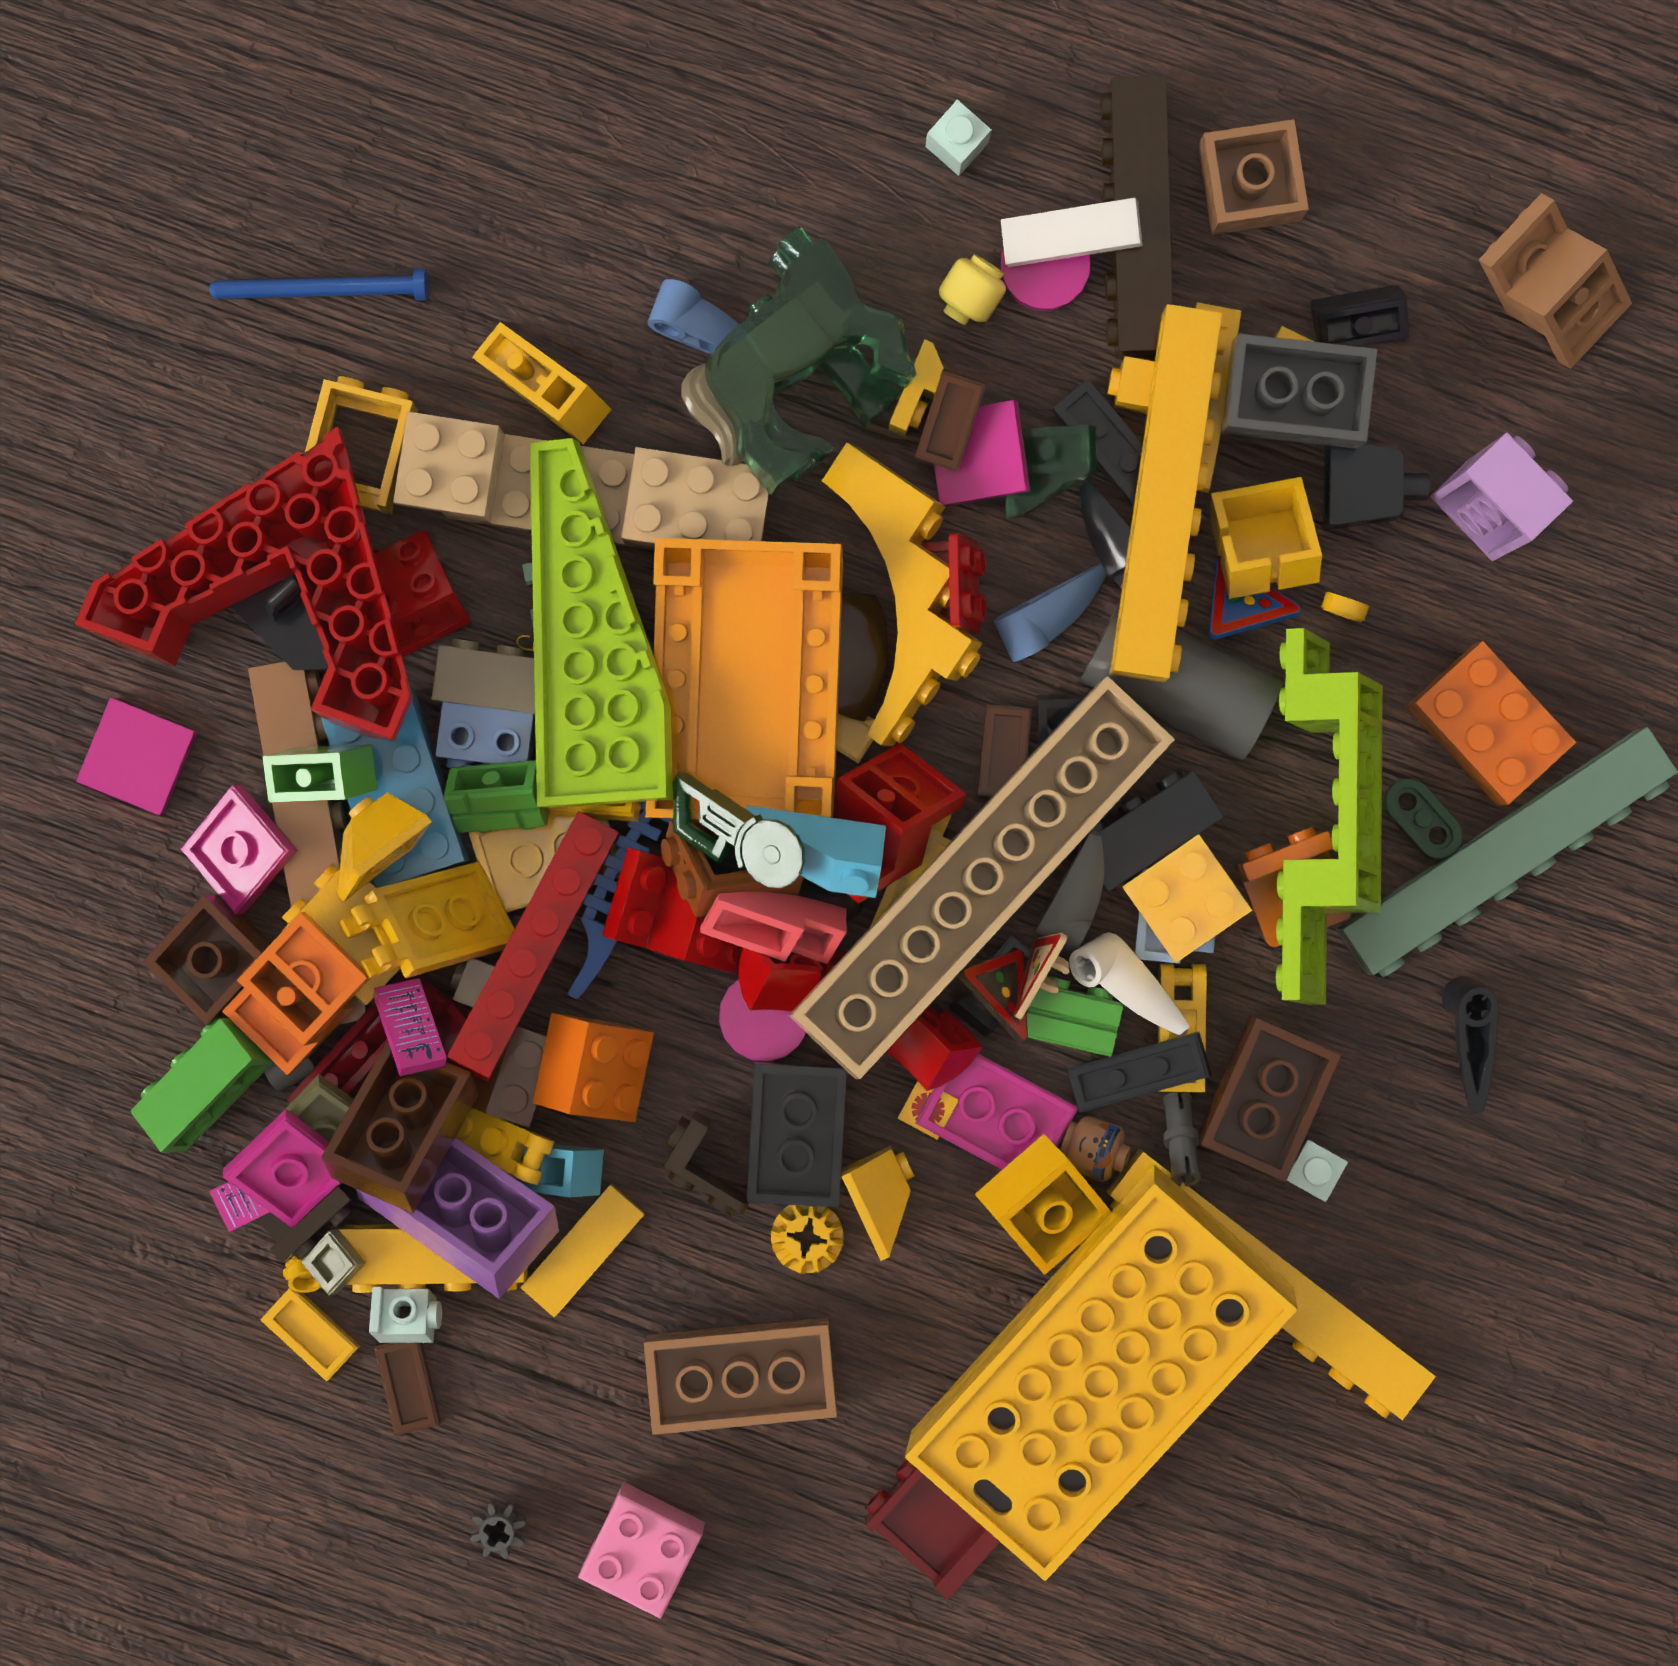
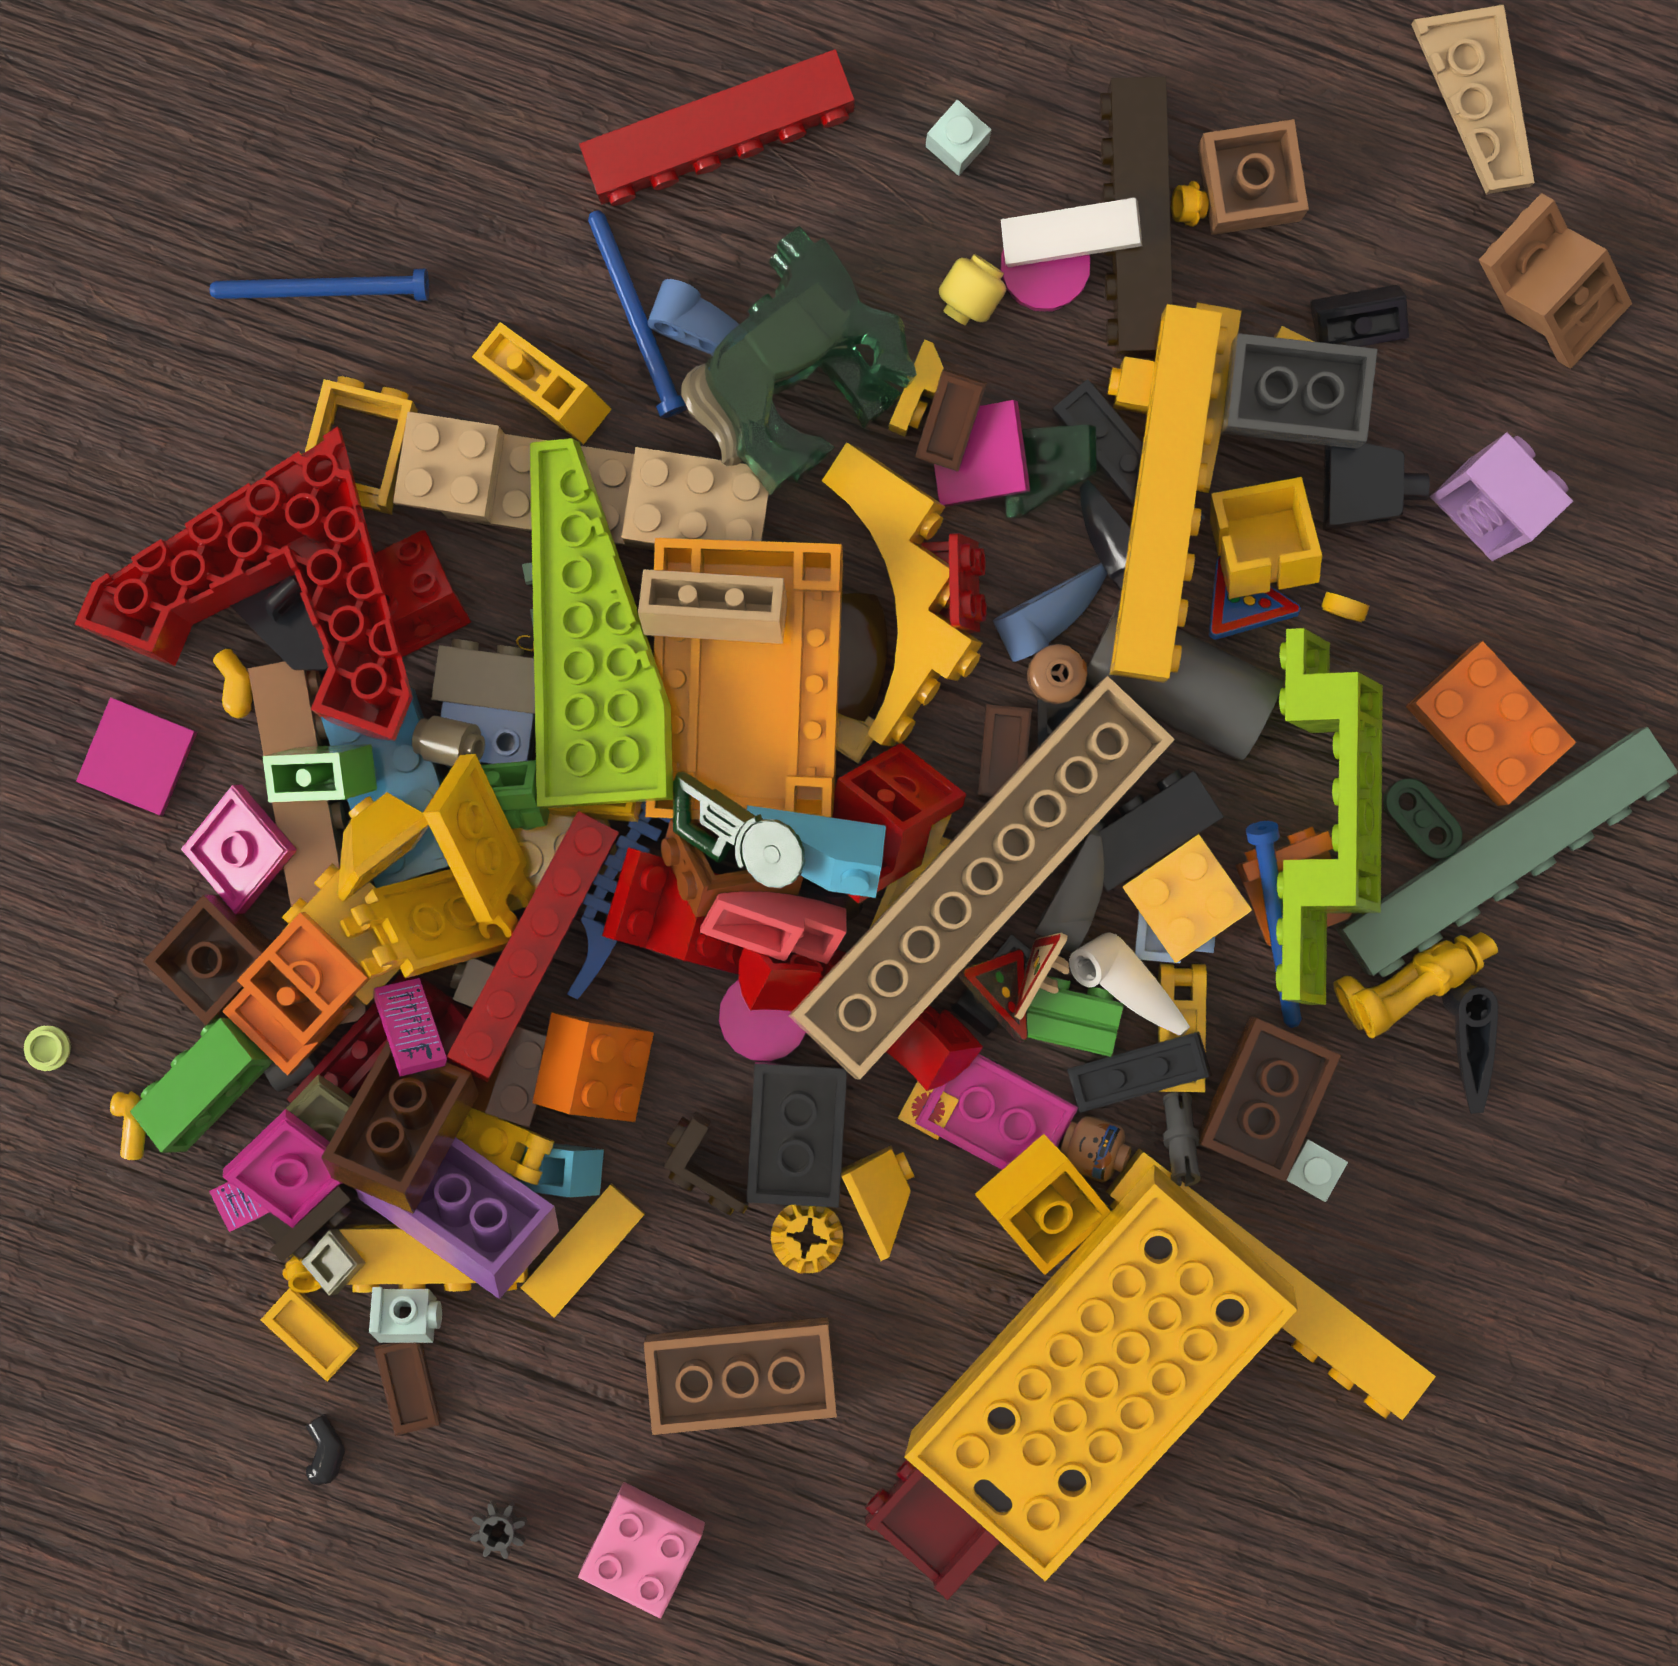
(47, 1048): none -> yellowish green plate
(133, 1134): none -> yellow arm
(237, 689): none -> yellow arm
(329, 1452): none -> black arm
(445, 739): none -> dark tan brick
(479, 846): none -> yellow tile
(671, 403): none -> blue bar
(713, 606): none -> tan brick
(718, 127): none -> red brick
(1040, 674): none -> medium nougat head
(1189, 204): none -> yellow plate
(1263, 836): none -> blue bar
(1429, 974): none -> yellow piece
(1480, 87): none -> tan wing

